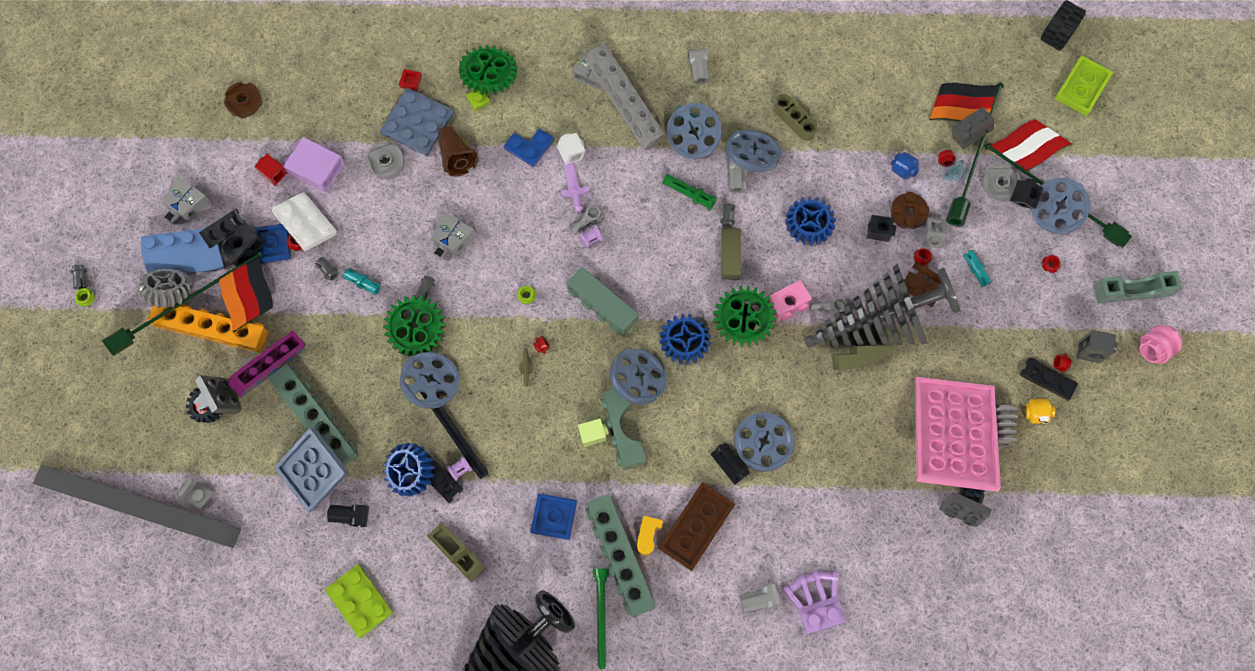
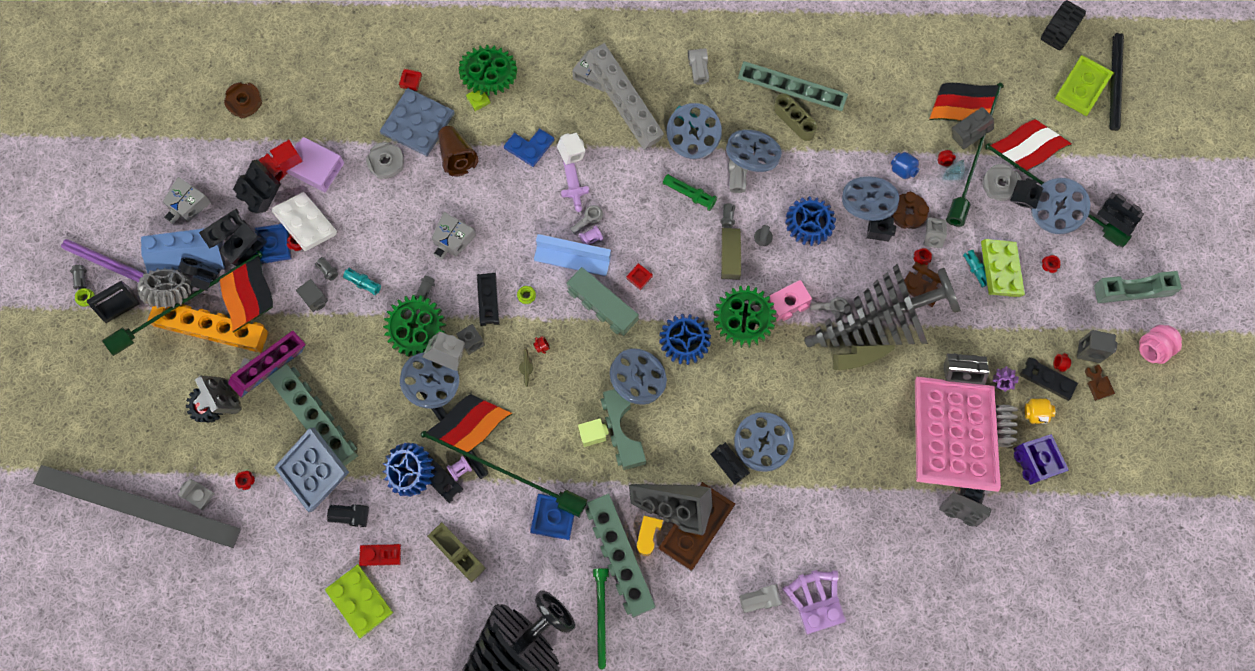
(101, 260): none -> medium lavender axle
(115, 305): none -> black tile
(201, 273): none -> black piece
(244, 475): none -> red plate
(257, 187): none -> black plate
(285, 156): none -> red brick
(312, 295): none -> dark grey brick
(380, 555): none -> red plate
(445, 350): none -> light grey torso
(470, 425): none -> flag
(472, 339): none -> dark grey brick
(488, 298): none -> black plate
(572, 255): none -> light blue panel
(639, 276): none -> red plate
(681, 504): none -> dark grey wedge
(763, 236): none -> dark grey plate
(792, 86): none -> sand green brick
(870, 198): none -> sand blue wedge
(966, 368): none -> dark grey brick
(1002, 268): none -> lime plate
(1005, 379): none -> medium lavender gear
(1040, 459): none -> dark purple plate
(1099, 386): none -> reddish brown plate
(1116, 82): none -> black axle
(1121, 213): none -> black plate

